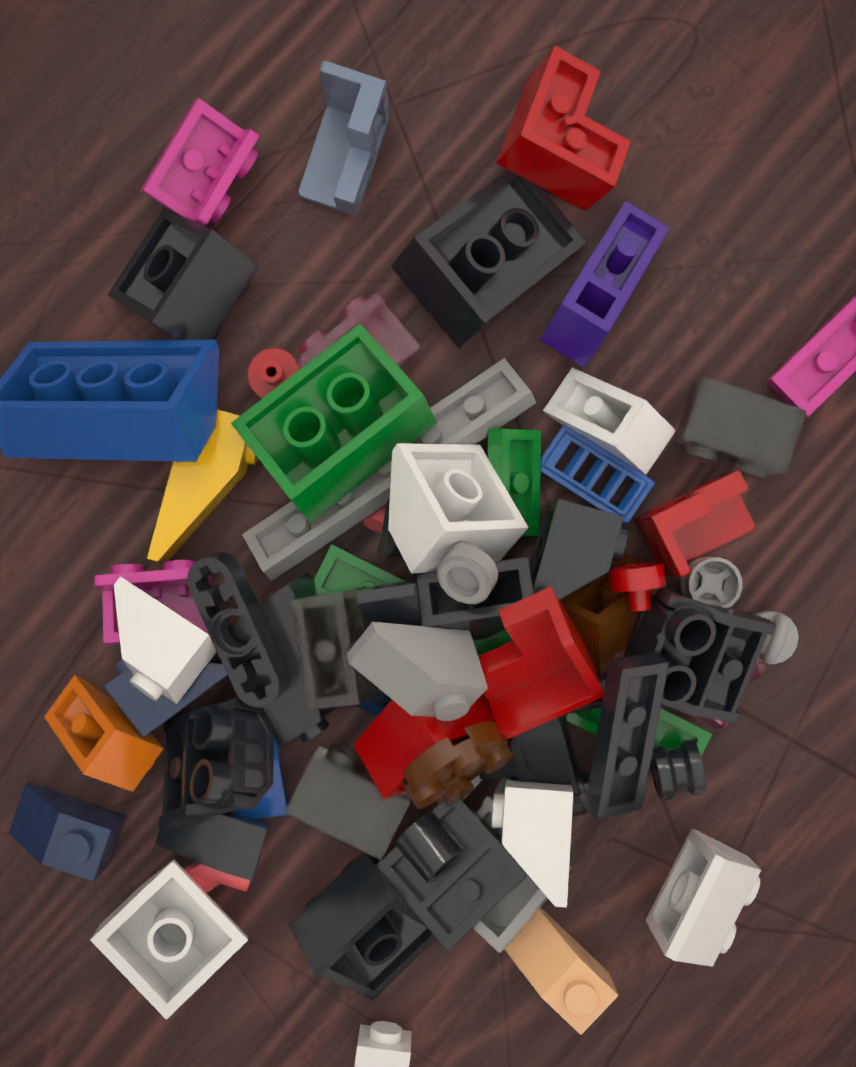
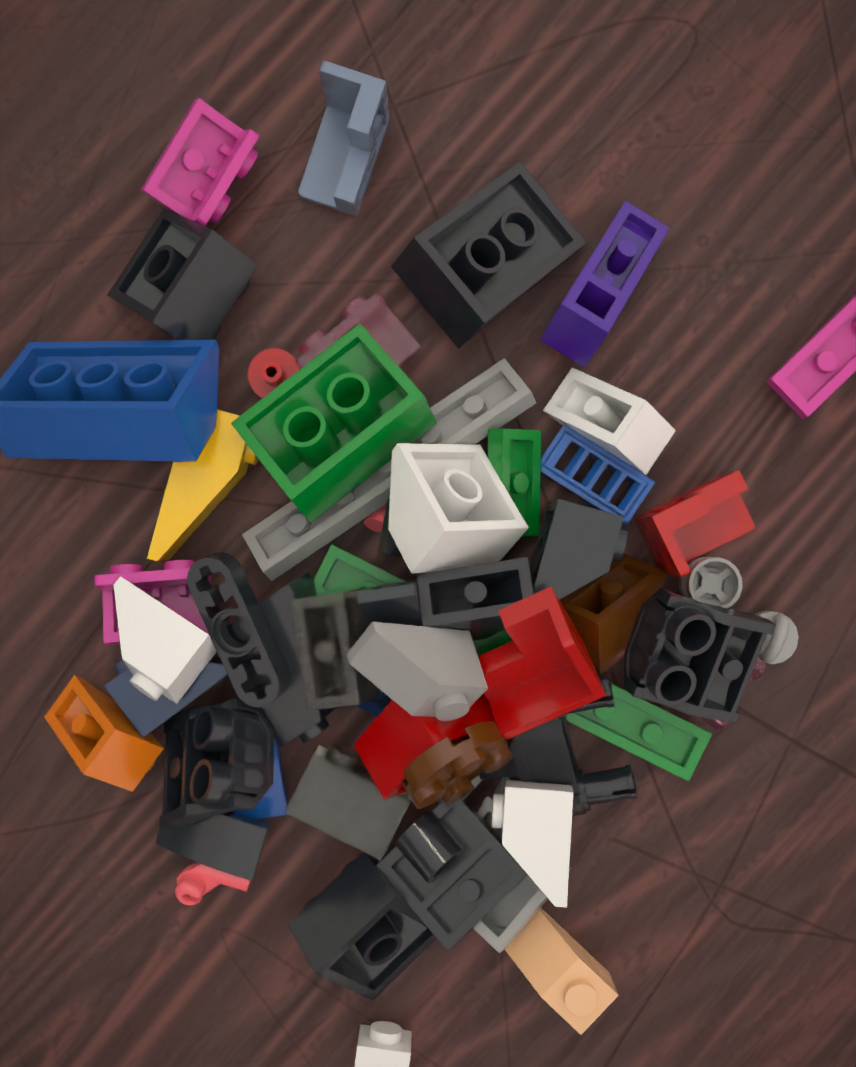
(66, 831): dark blue slope -> none
(168, 938): white slope -> none
(467, 573): light grey tile -> none
(553, 138): red panel -> none
(626, 734): black plate -> none
(637, 581): red tile -> none
(677, 770): black wheel -> none
(702, 900): white slope -> none
(739, 428): clear smoke brick -> none

